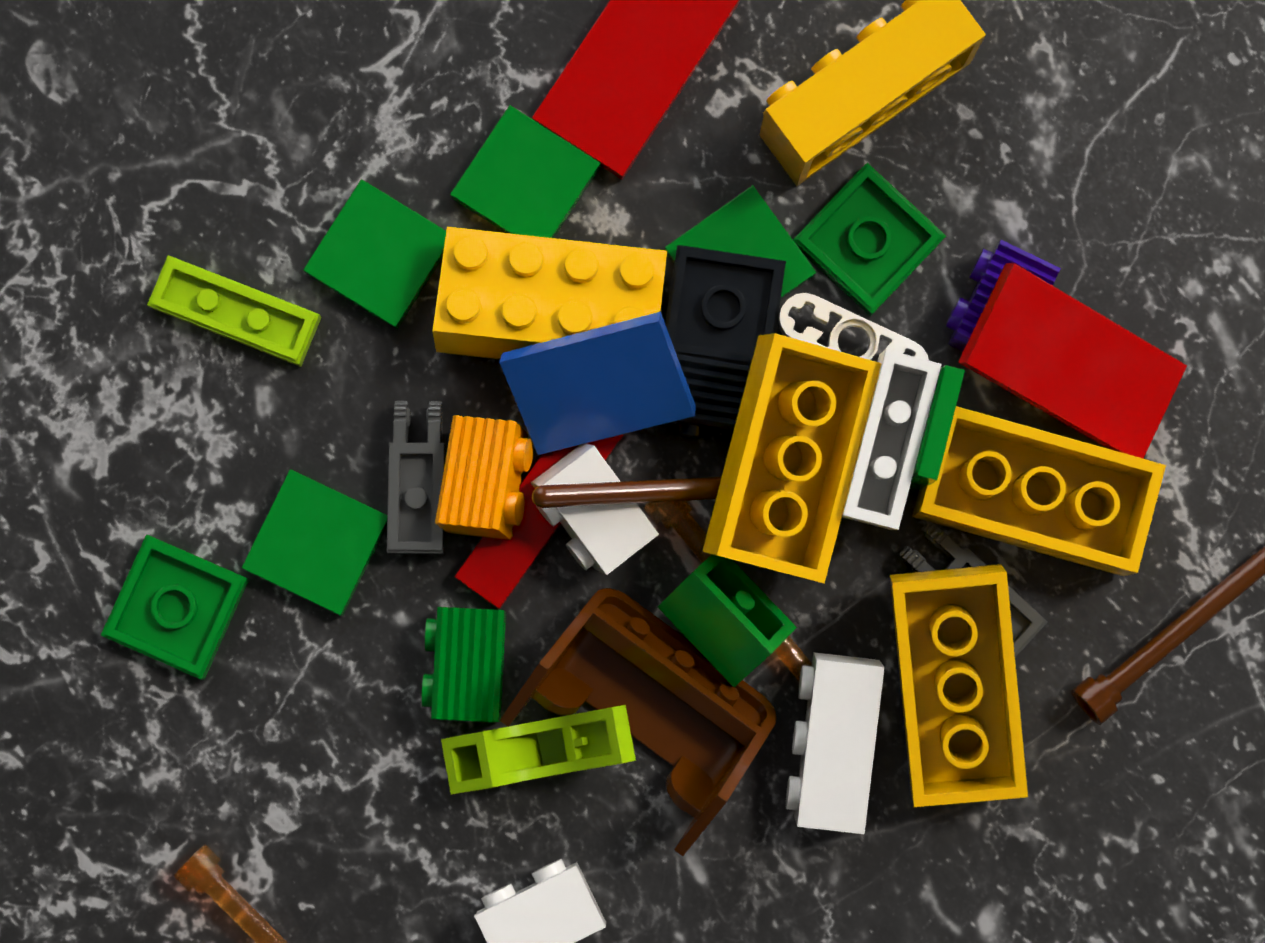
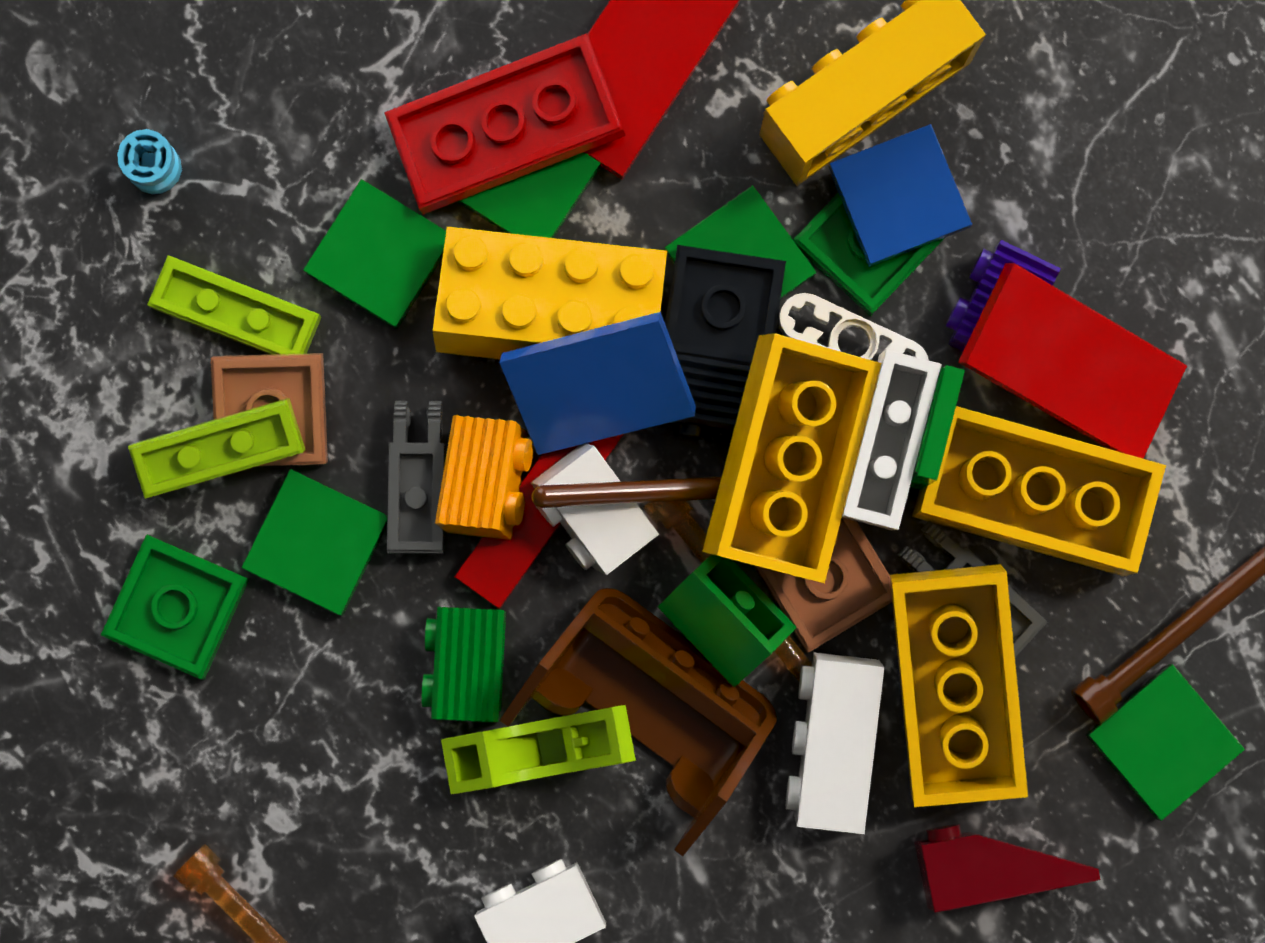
(157, 170): none -> medium azure wheel
(216, 448): none -> lime tile
(257, 380): none -> nougat tile
(504, 124): none -> red tile
(852, 589): none -> nougat tile
(900, 195): none -> blue tile
(978, 869): none -> dark red slope
(1165, 742): none -> green tile

